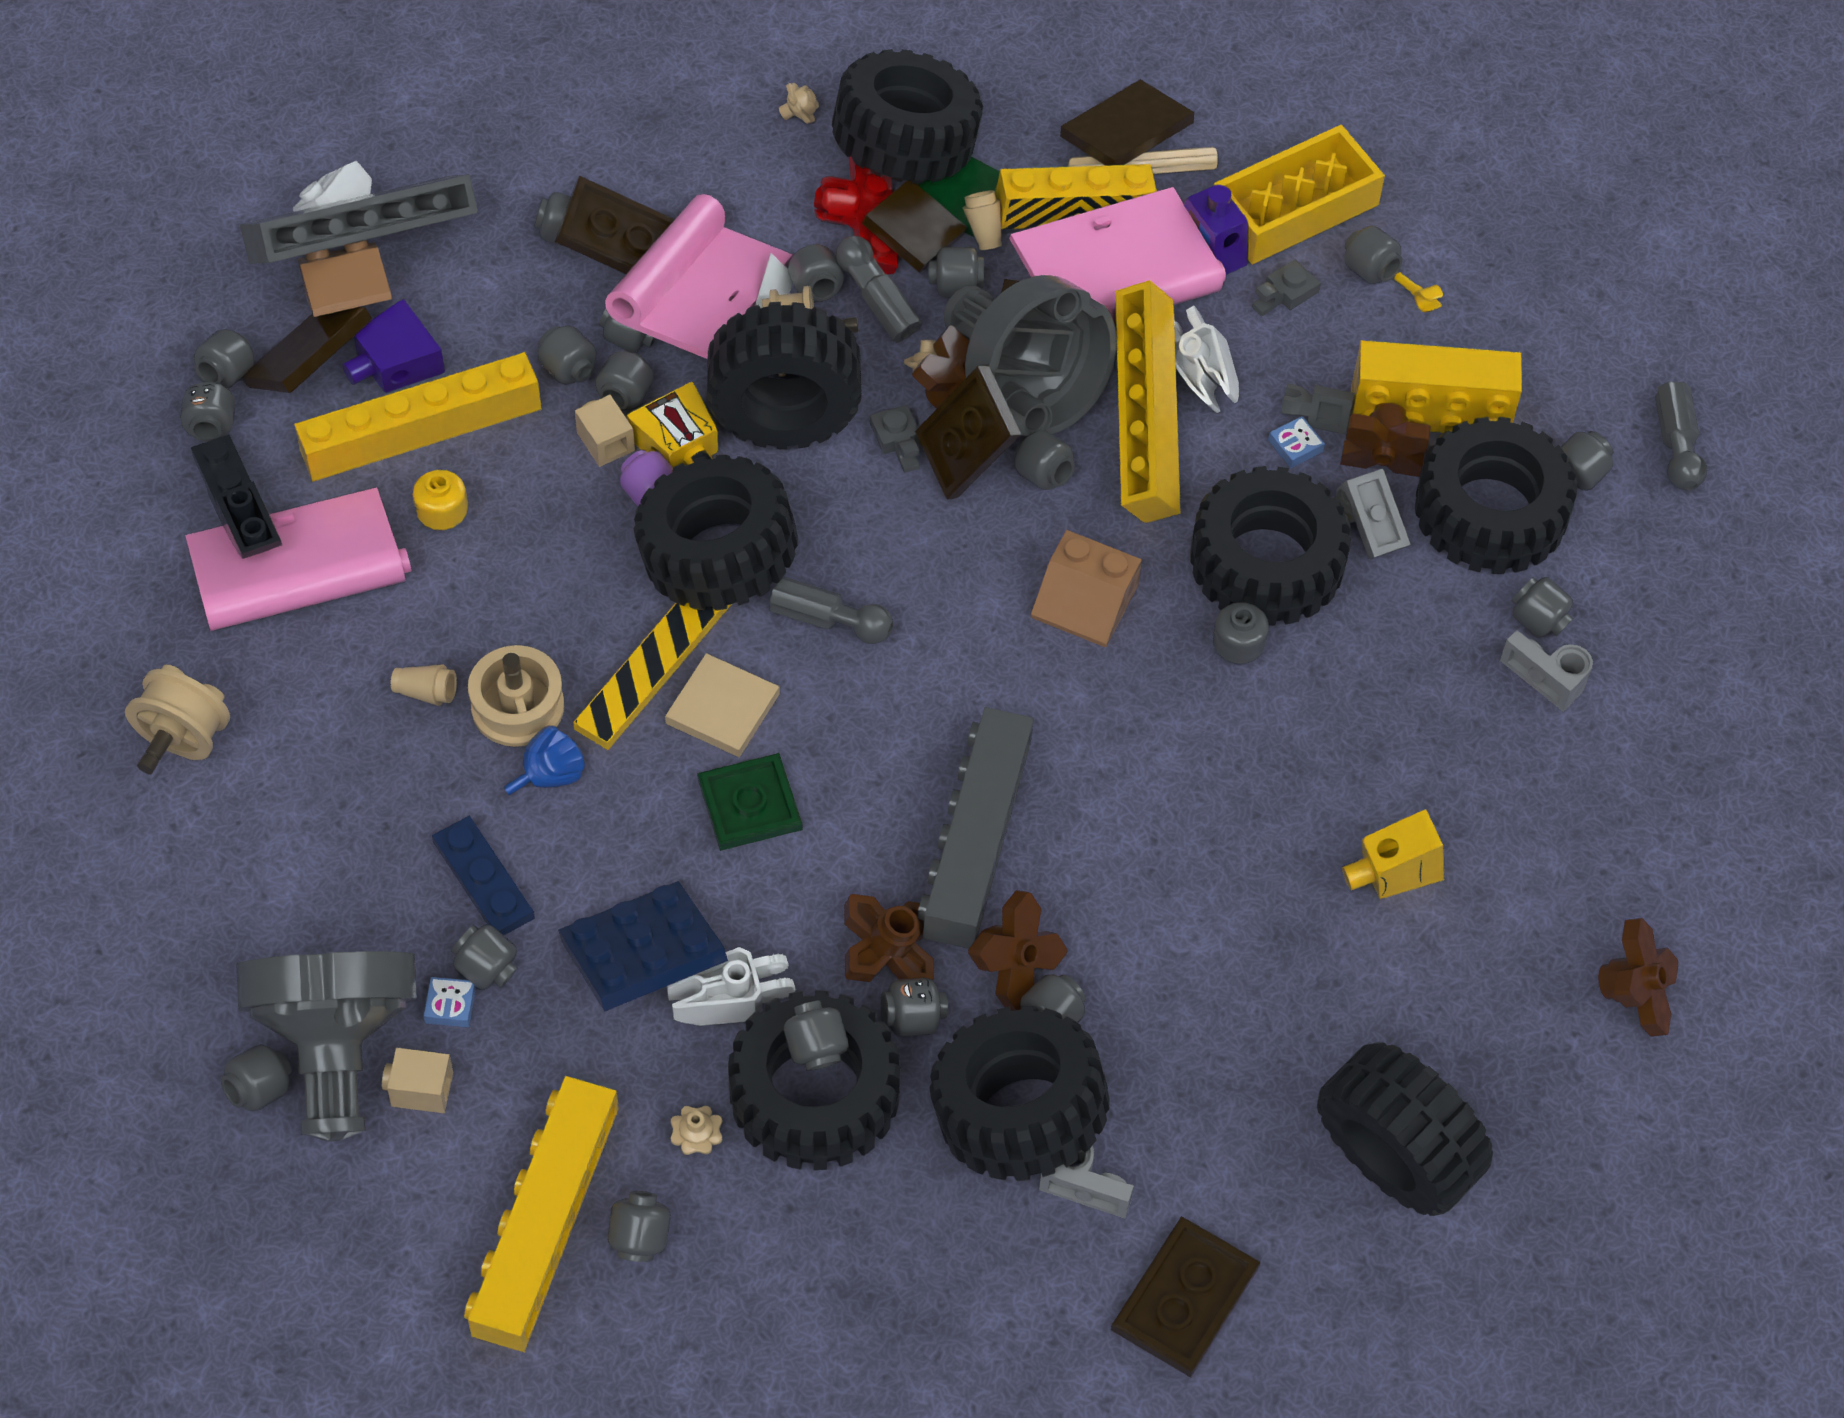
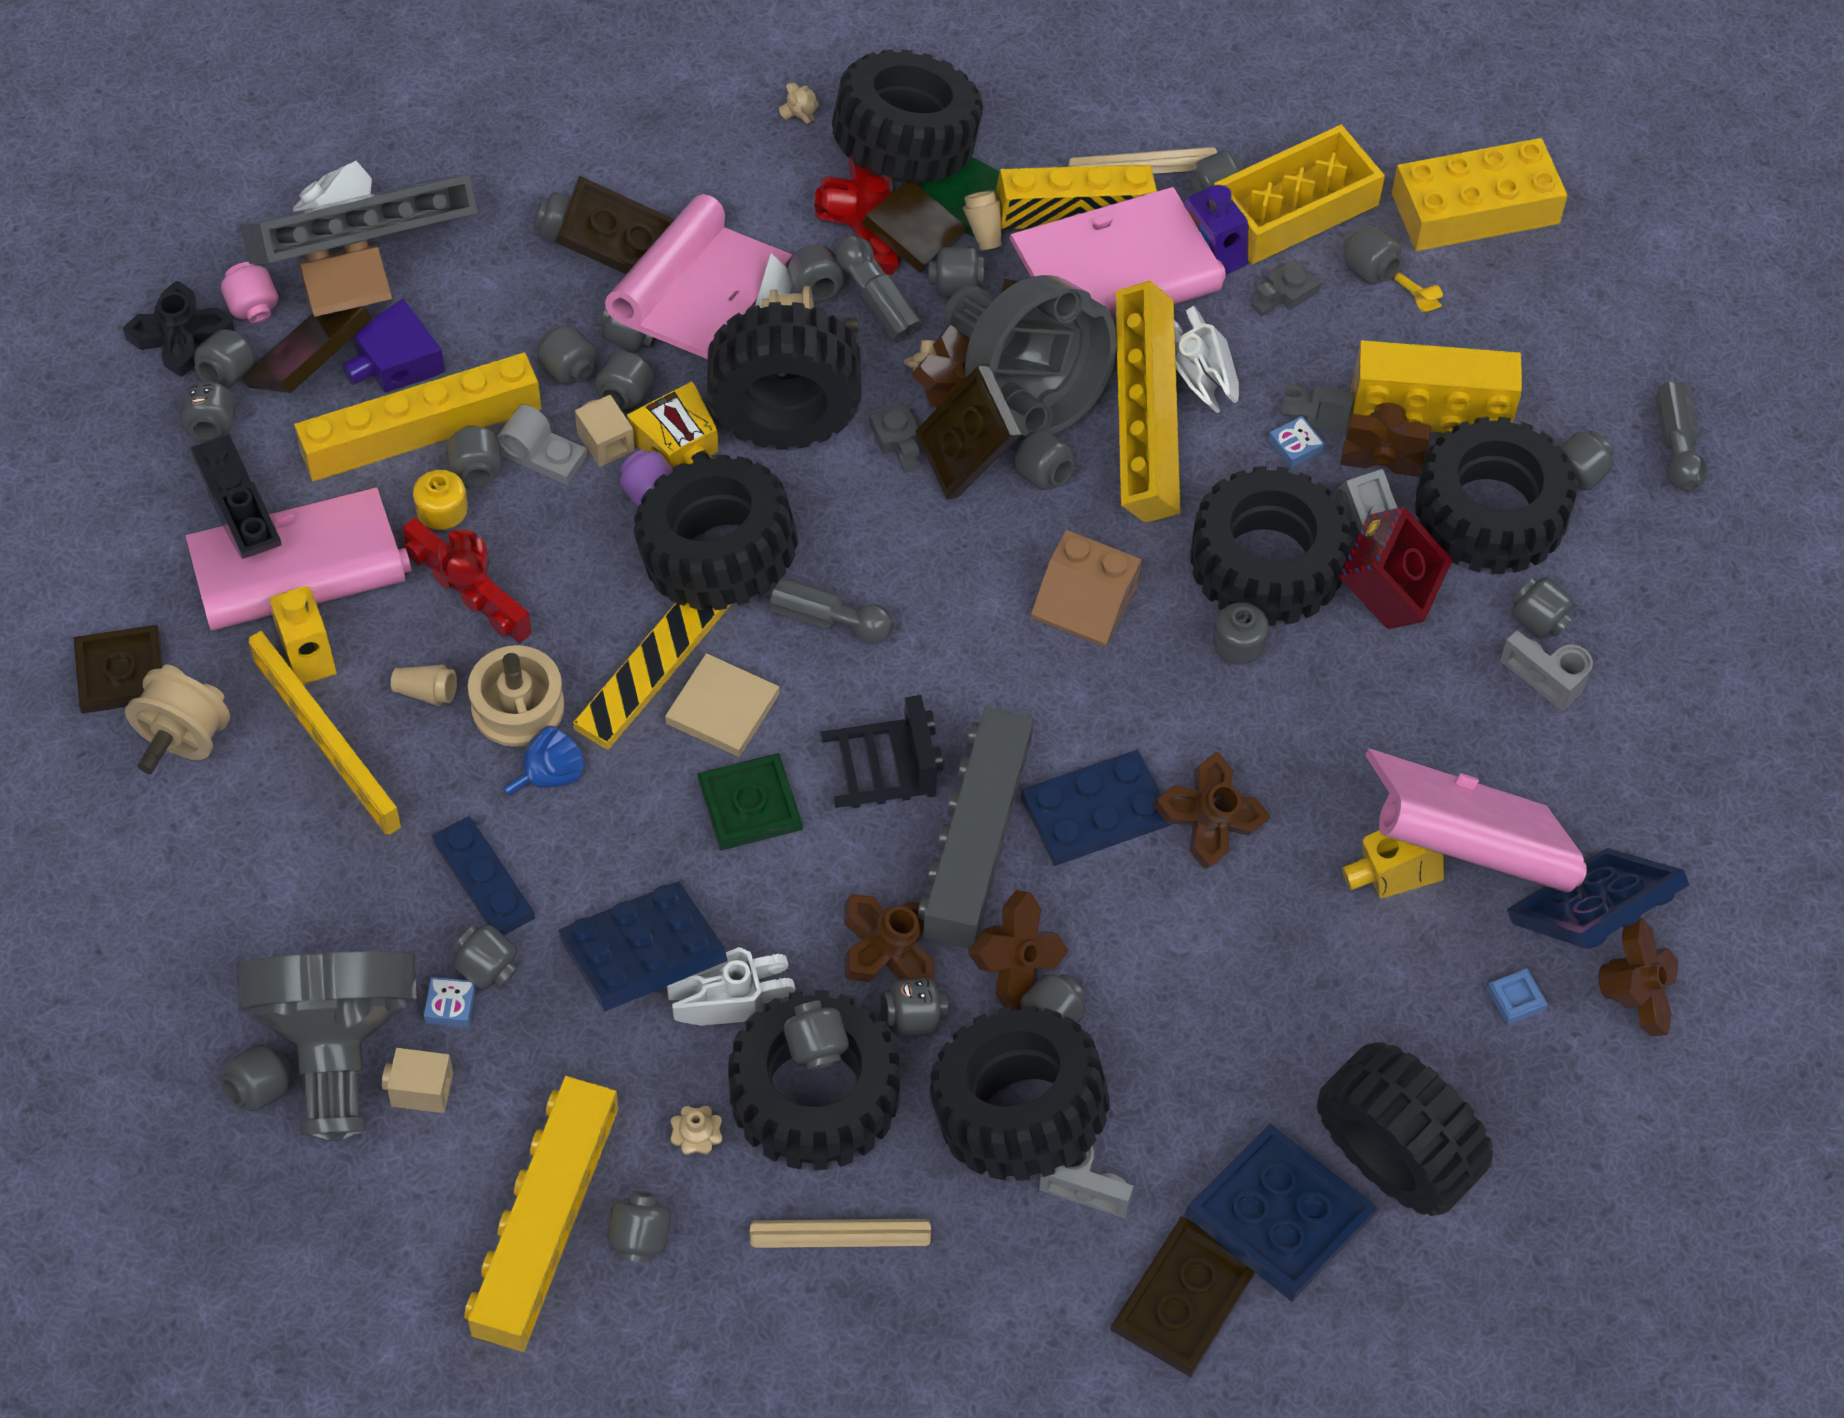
(114, 666): none -> dark brown tile
(176, 327): none -> black plant
(249, 292): none -> bright pink head
(299, 623): none -> yellow torso
(324, 733): none -> yellow tile
(465, 568): none -> red plate
(474, 455): none -> dark grey head
(531, 444): none -> light grey plate
(840, 1233): none -> tan axle
(912, 752): none -> black plate
(1094, 807): none -> dark blue plate
(1127, 124): dark brown tile -> none
(1211, 809): none -> reddish brown plant
(1214, 169): none -> dark grey head
(1280, 1212): none -> dark blue plate
(1396, 568): none -> dark red brick
(1476, 823): none -> bright pink door
(1479, 194): none -> yellow brick
(1517, 996): none -> medium blue tile
(1610, 897): none -> dark blue plate

